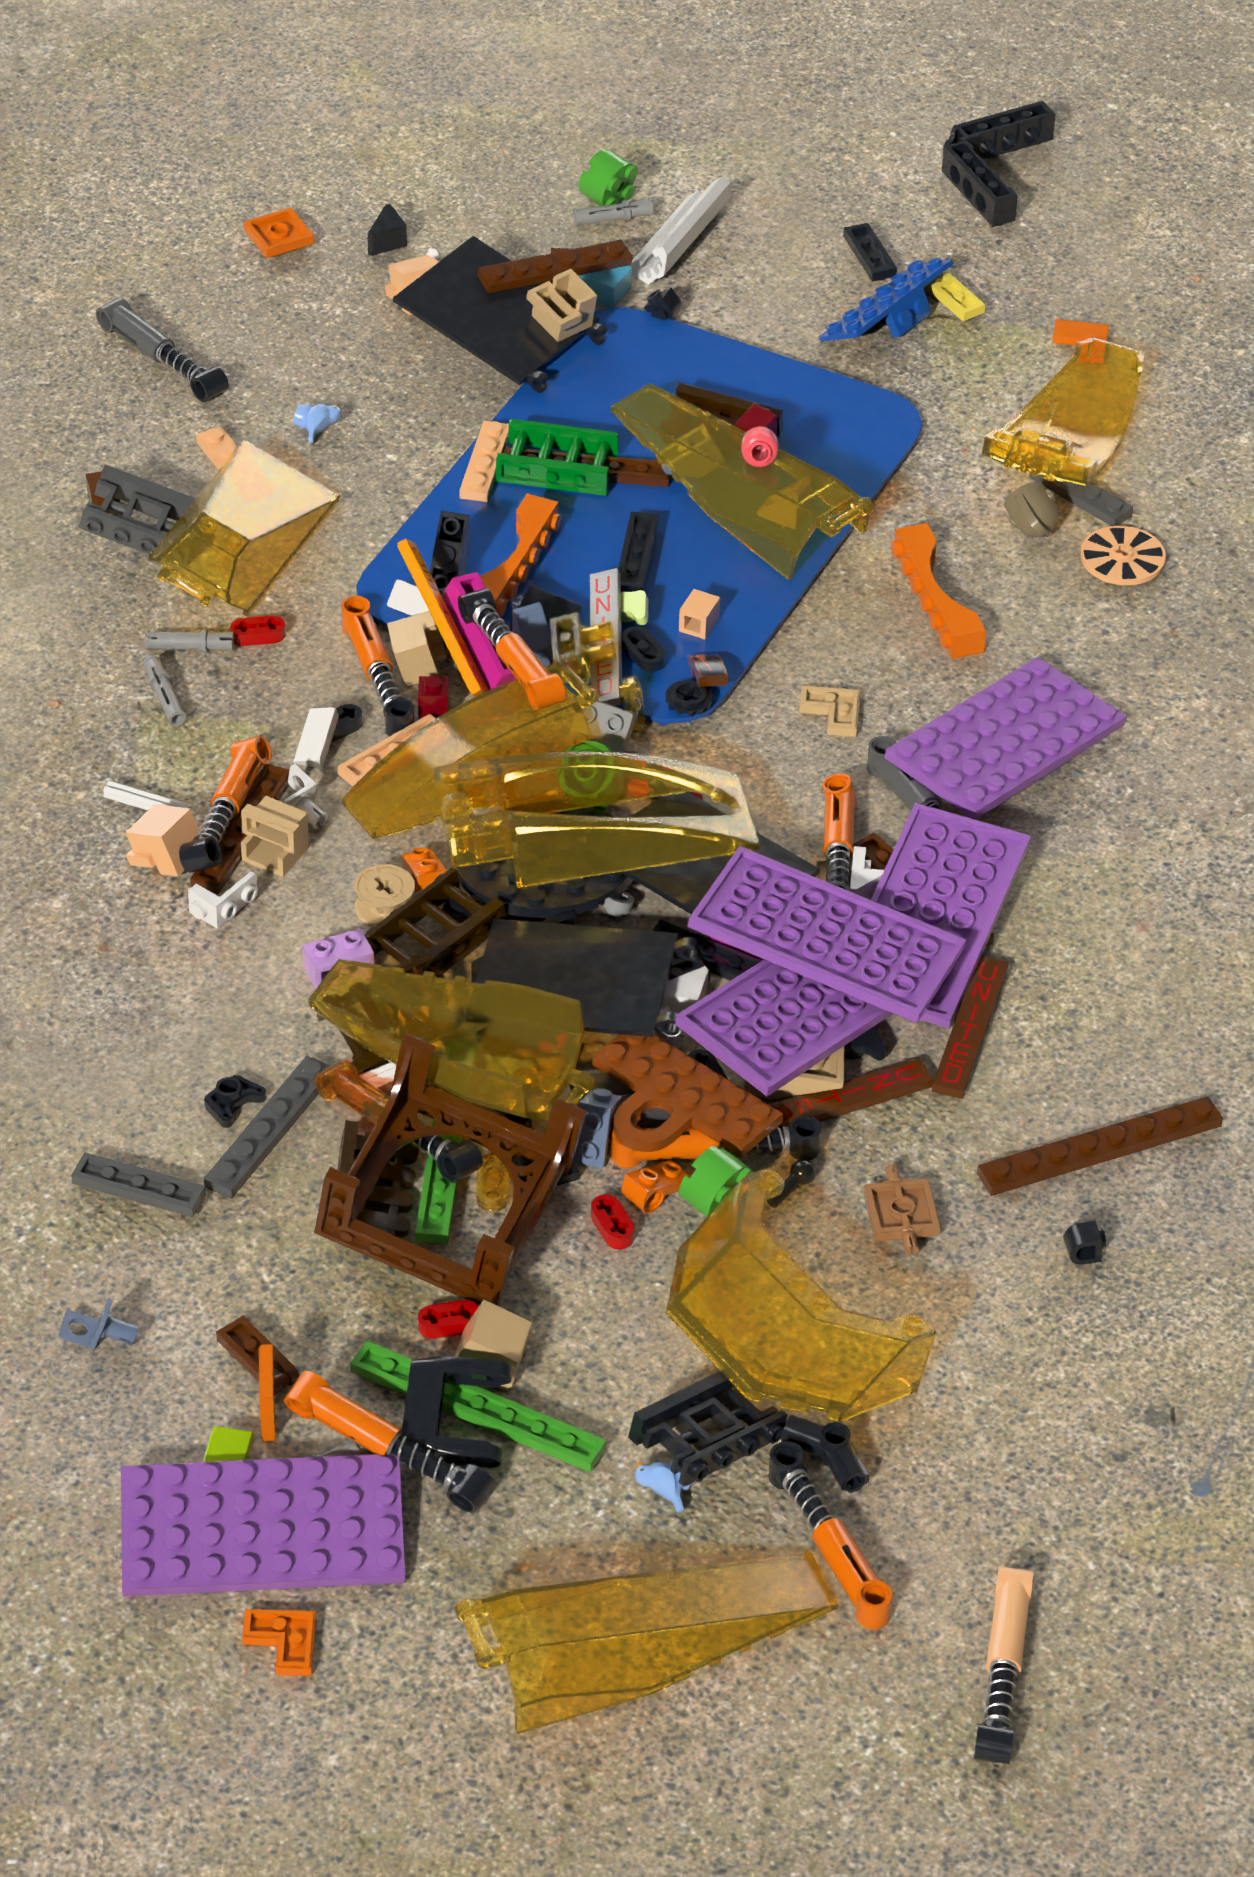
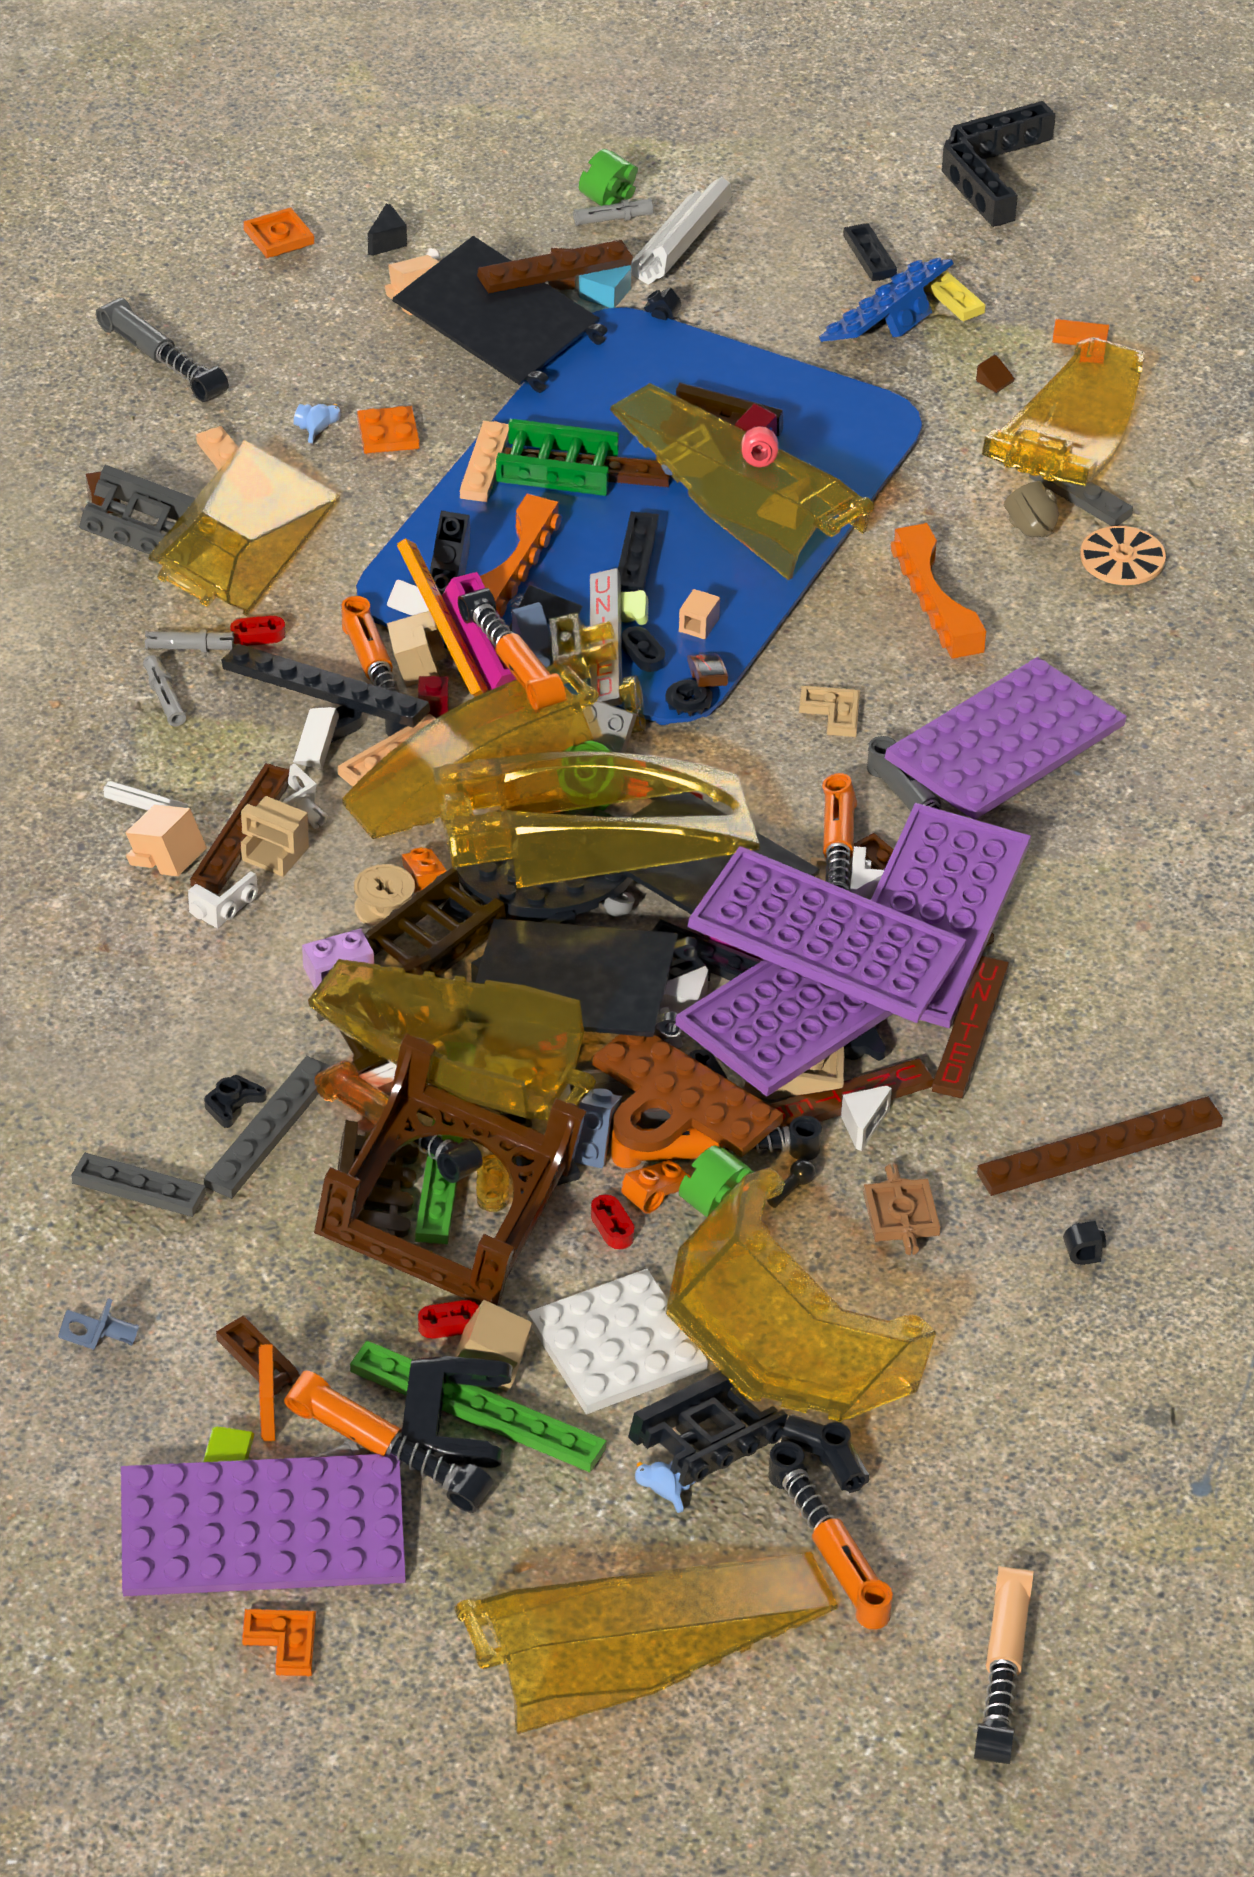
(245, 763): piece -> none
(326, 685): none -> black plate
(388, 429): none -> orange plate
(563, 306): tan plate -> none
(615, 1341): none -> white plate
(864, 1112): none -> white slope
(994, 374): none -> reddish brown slope

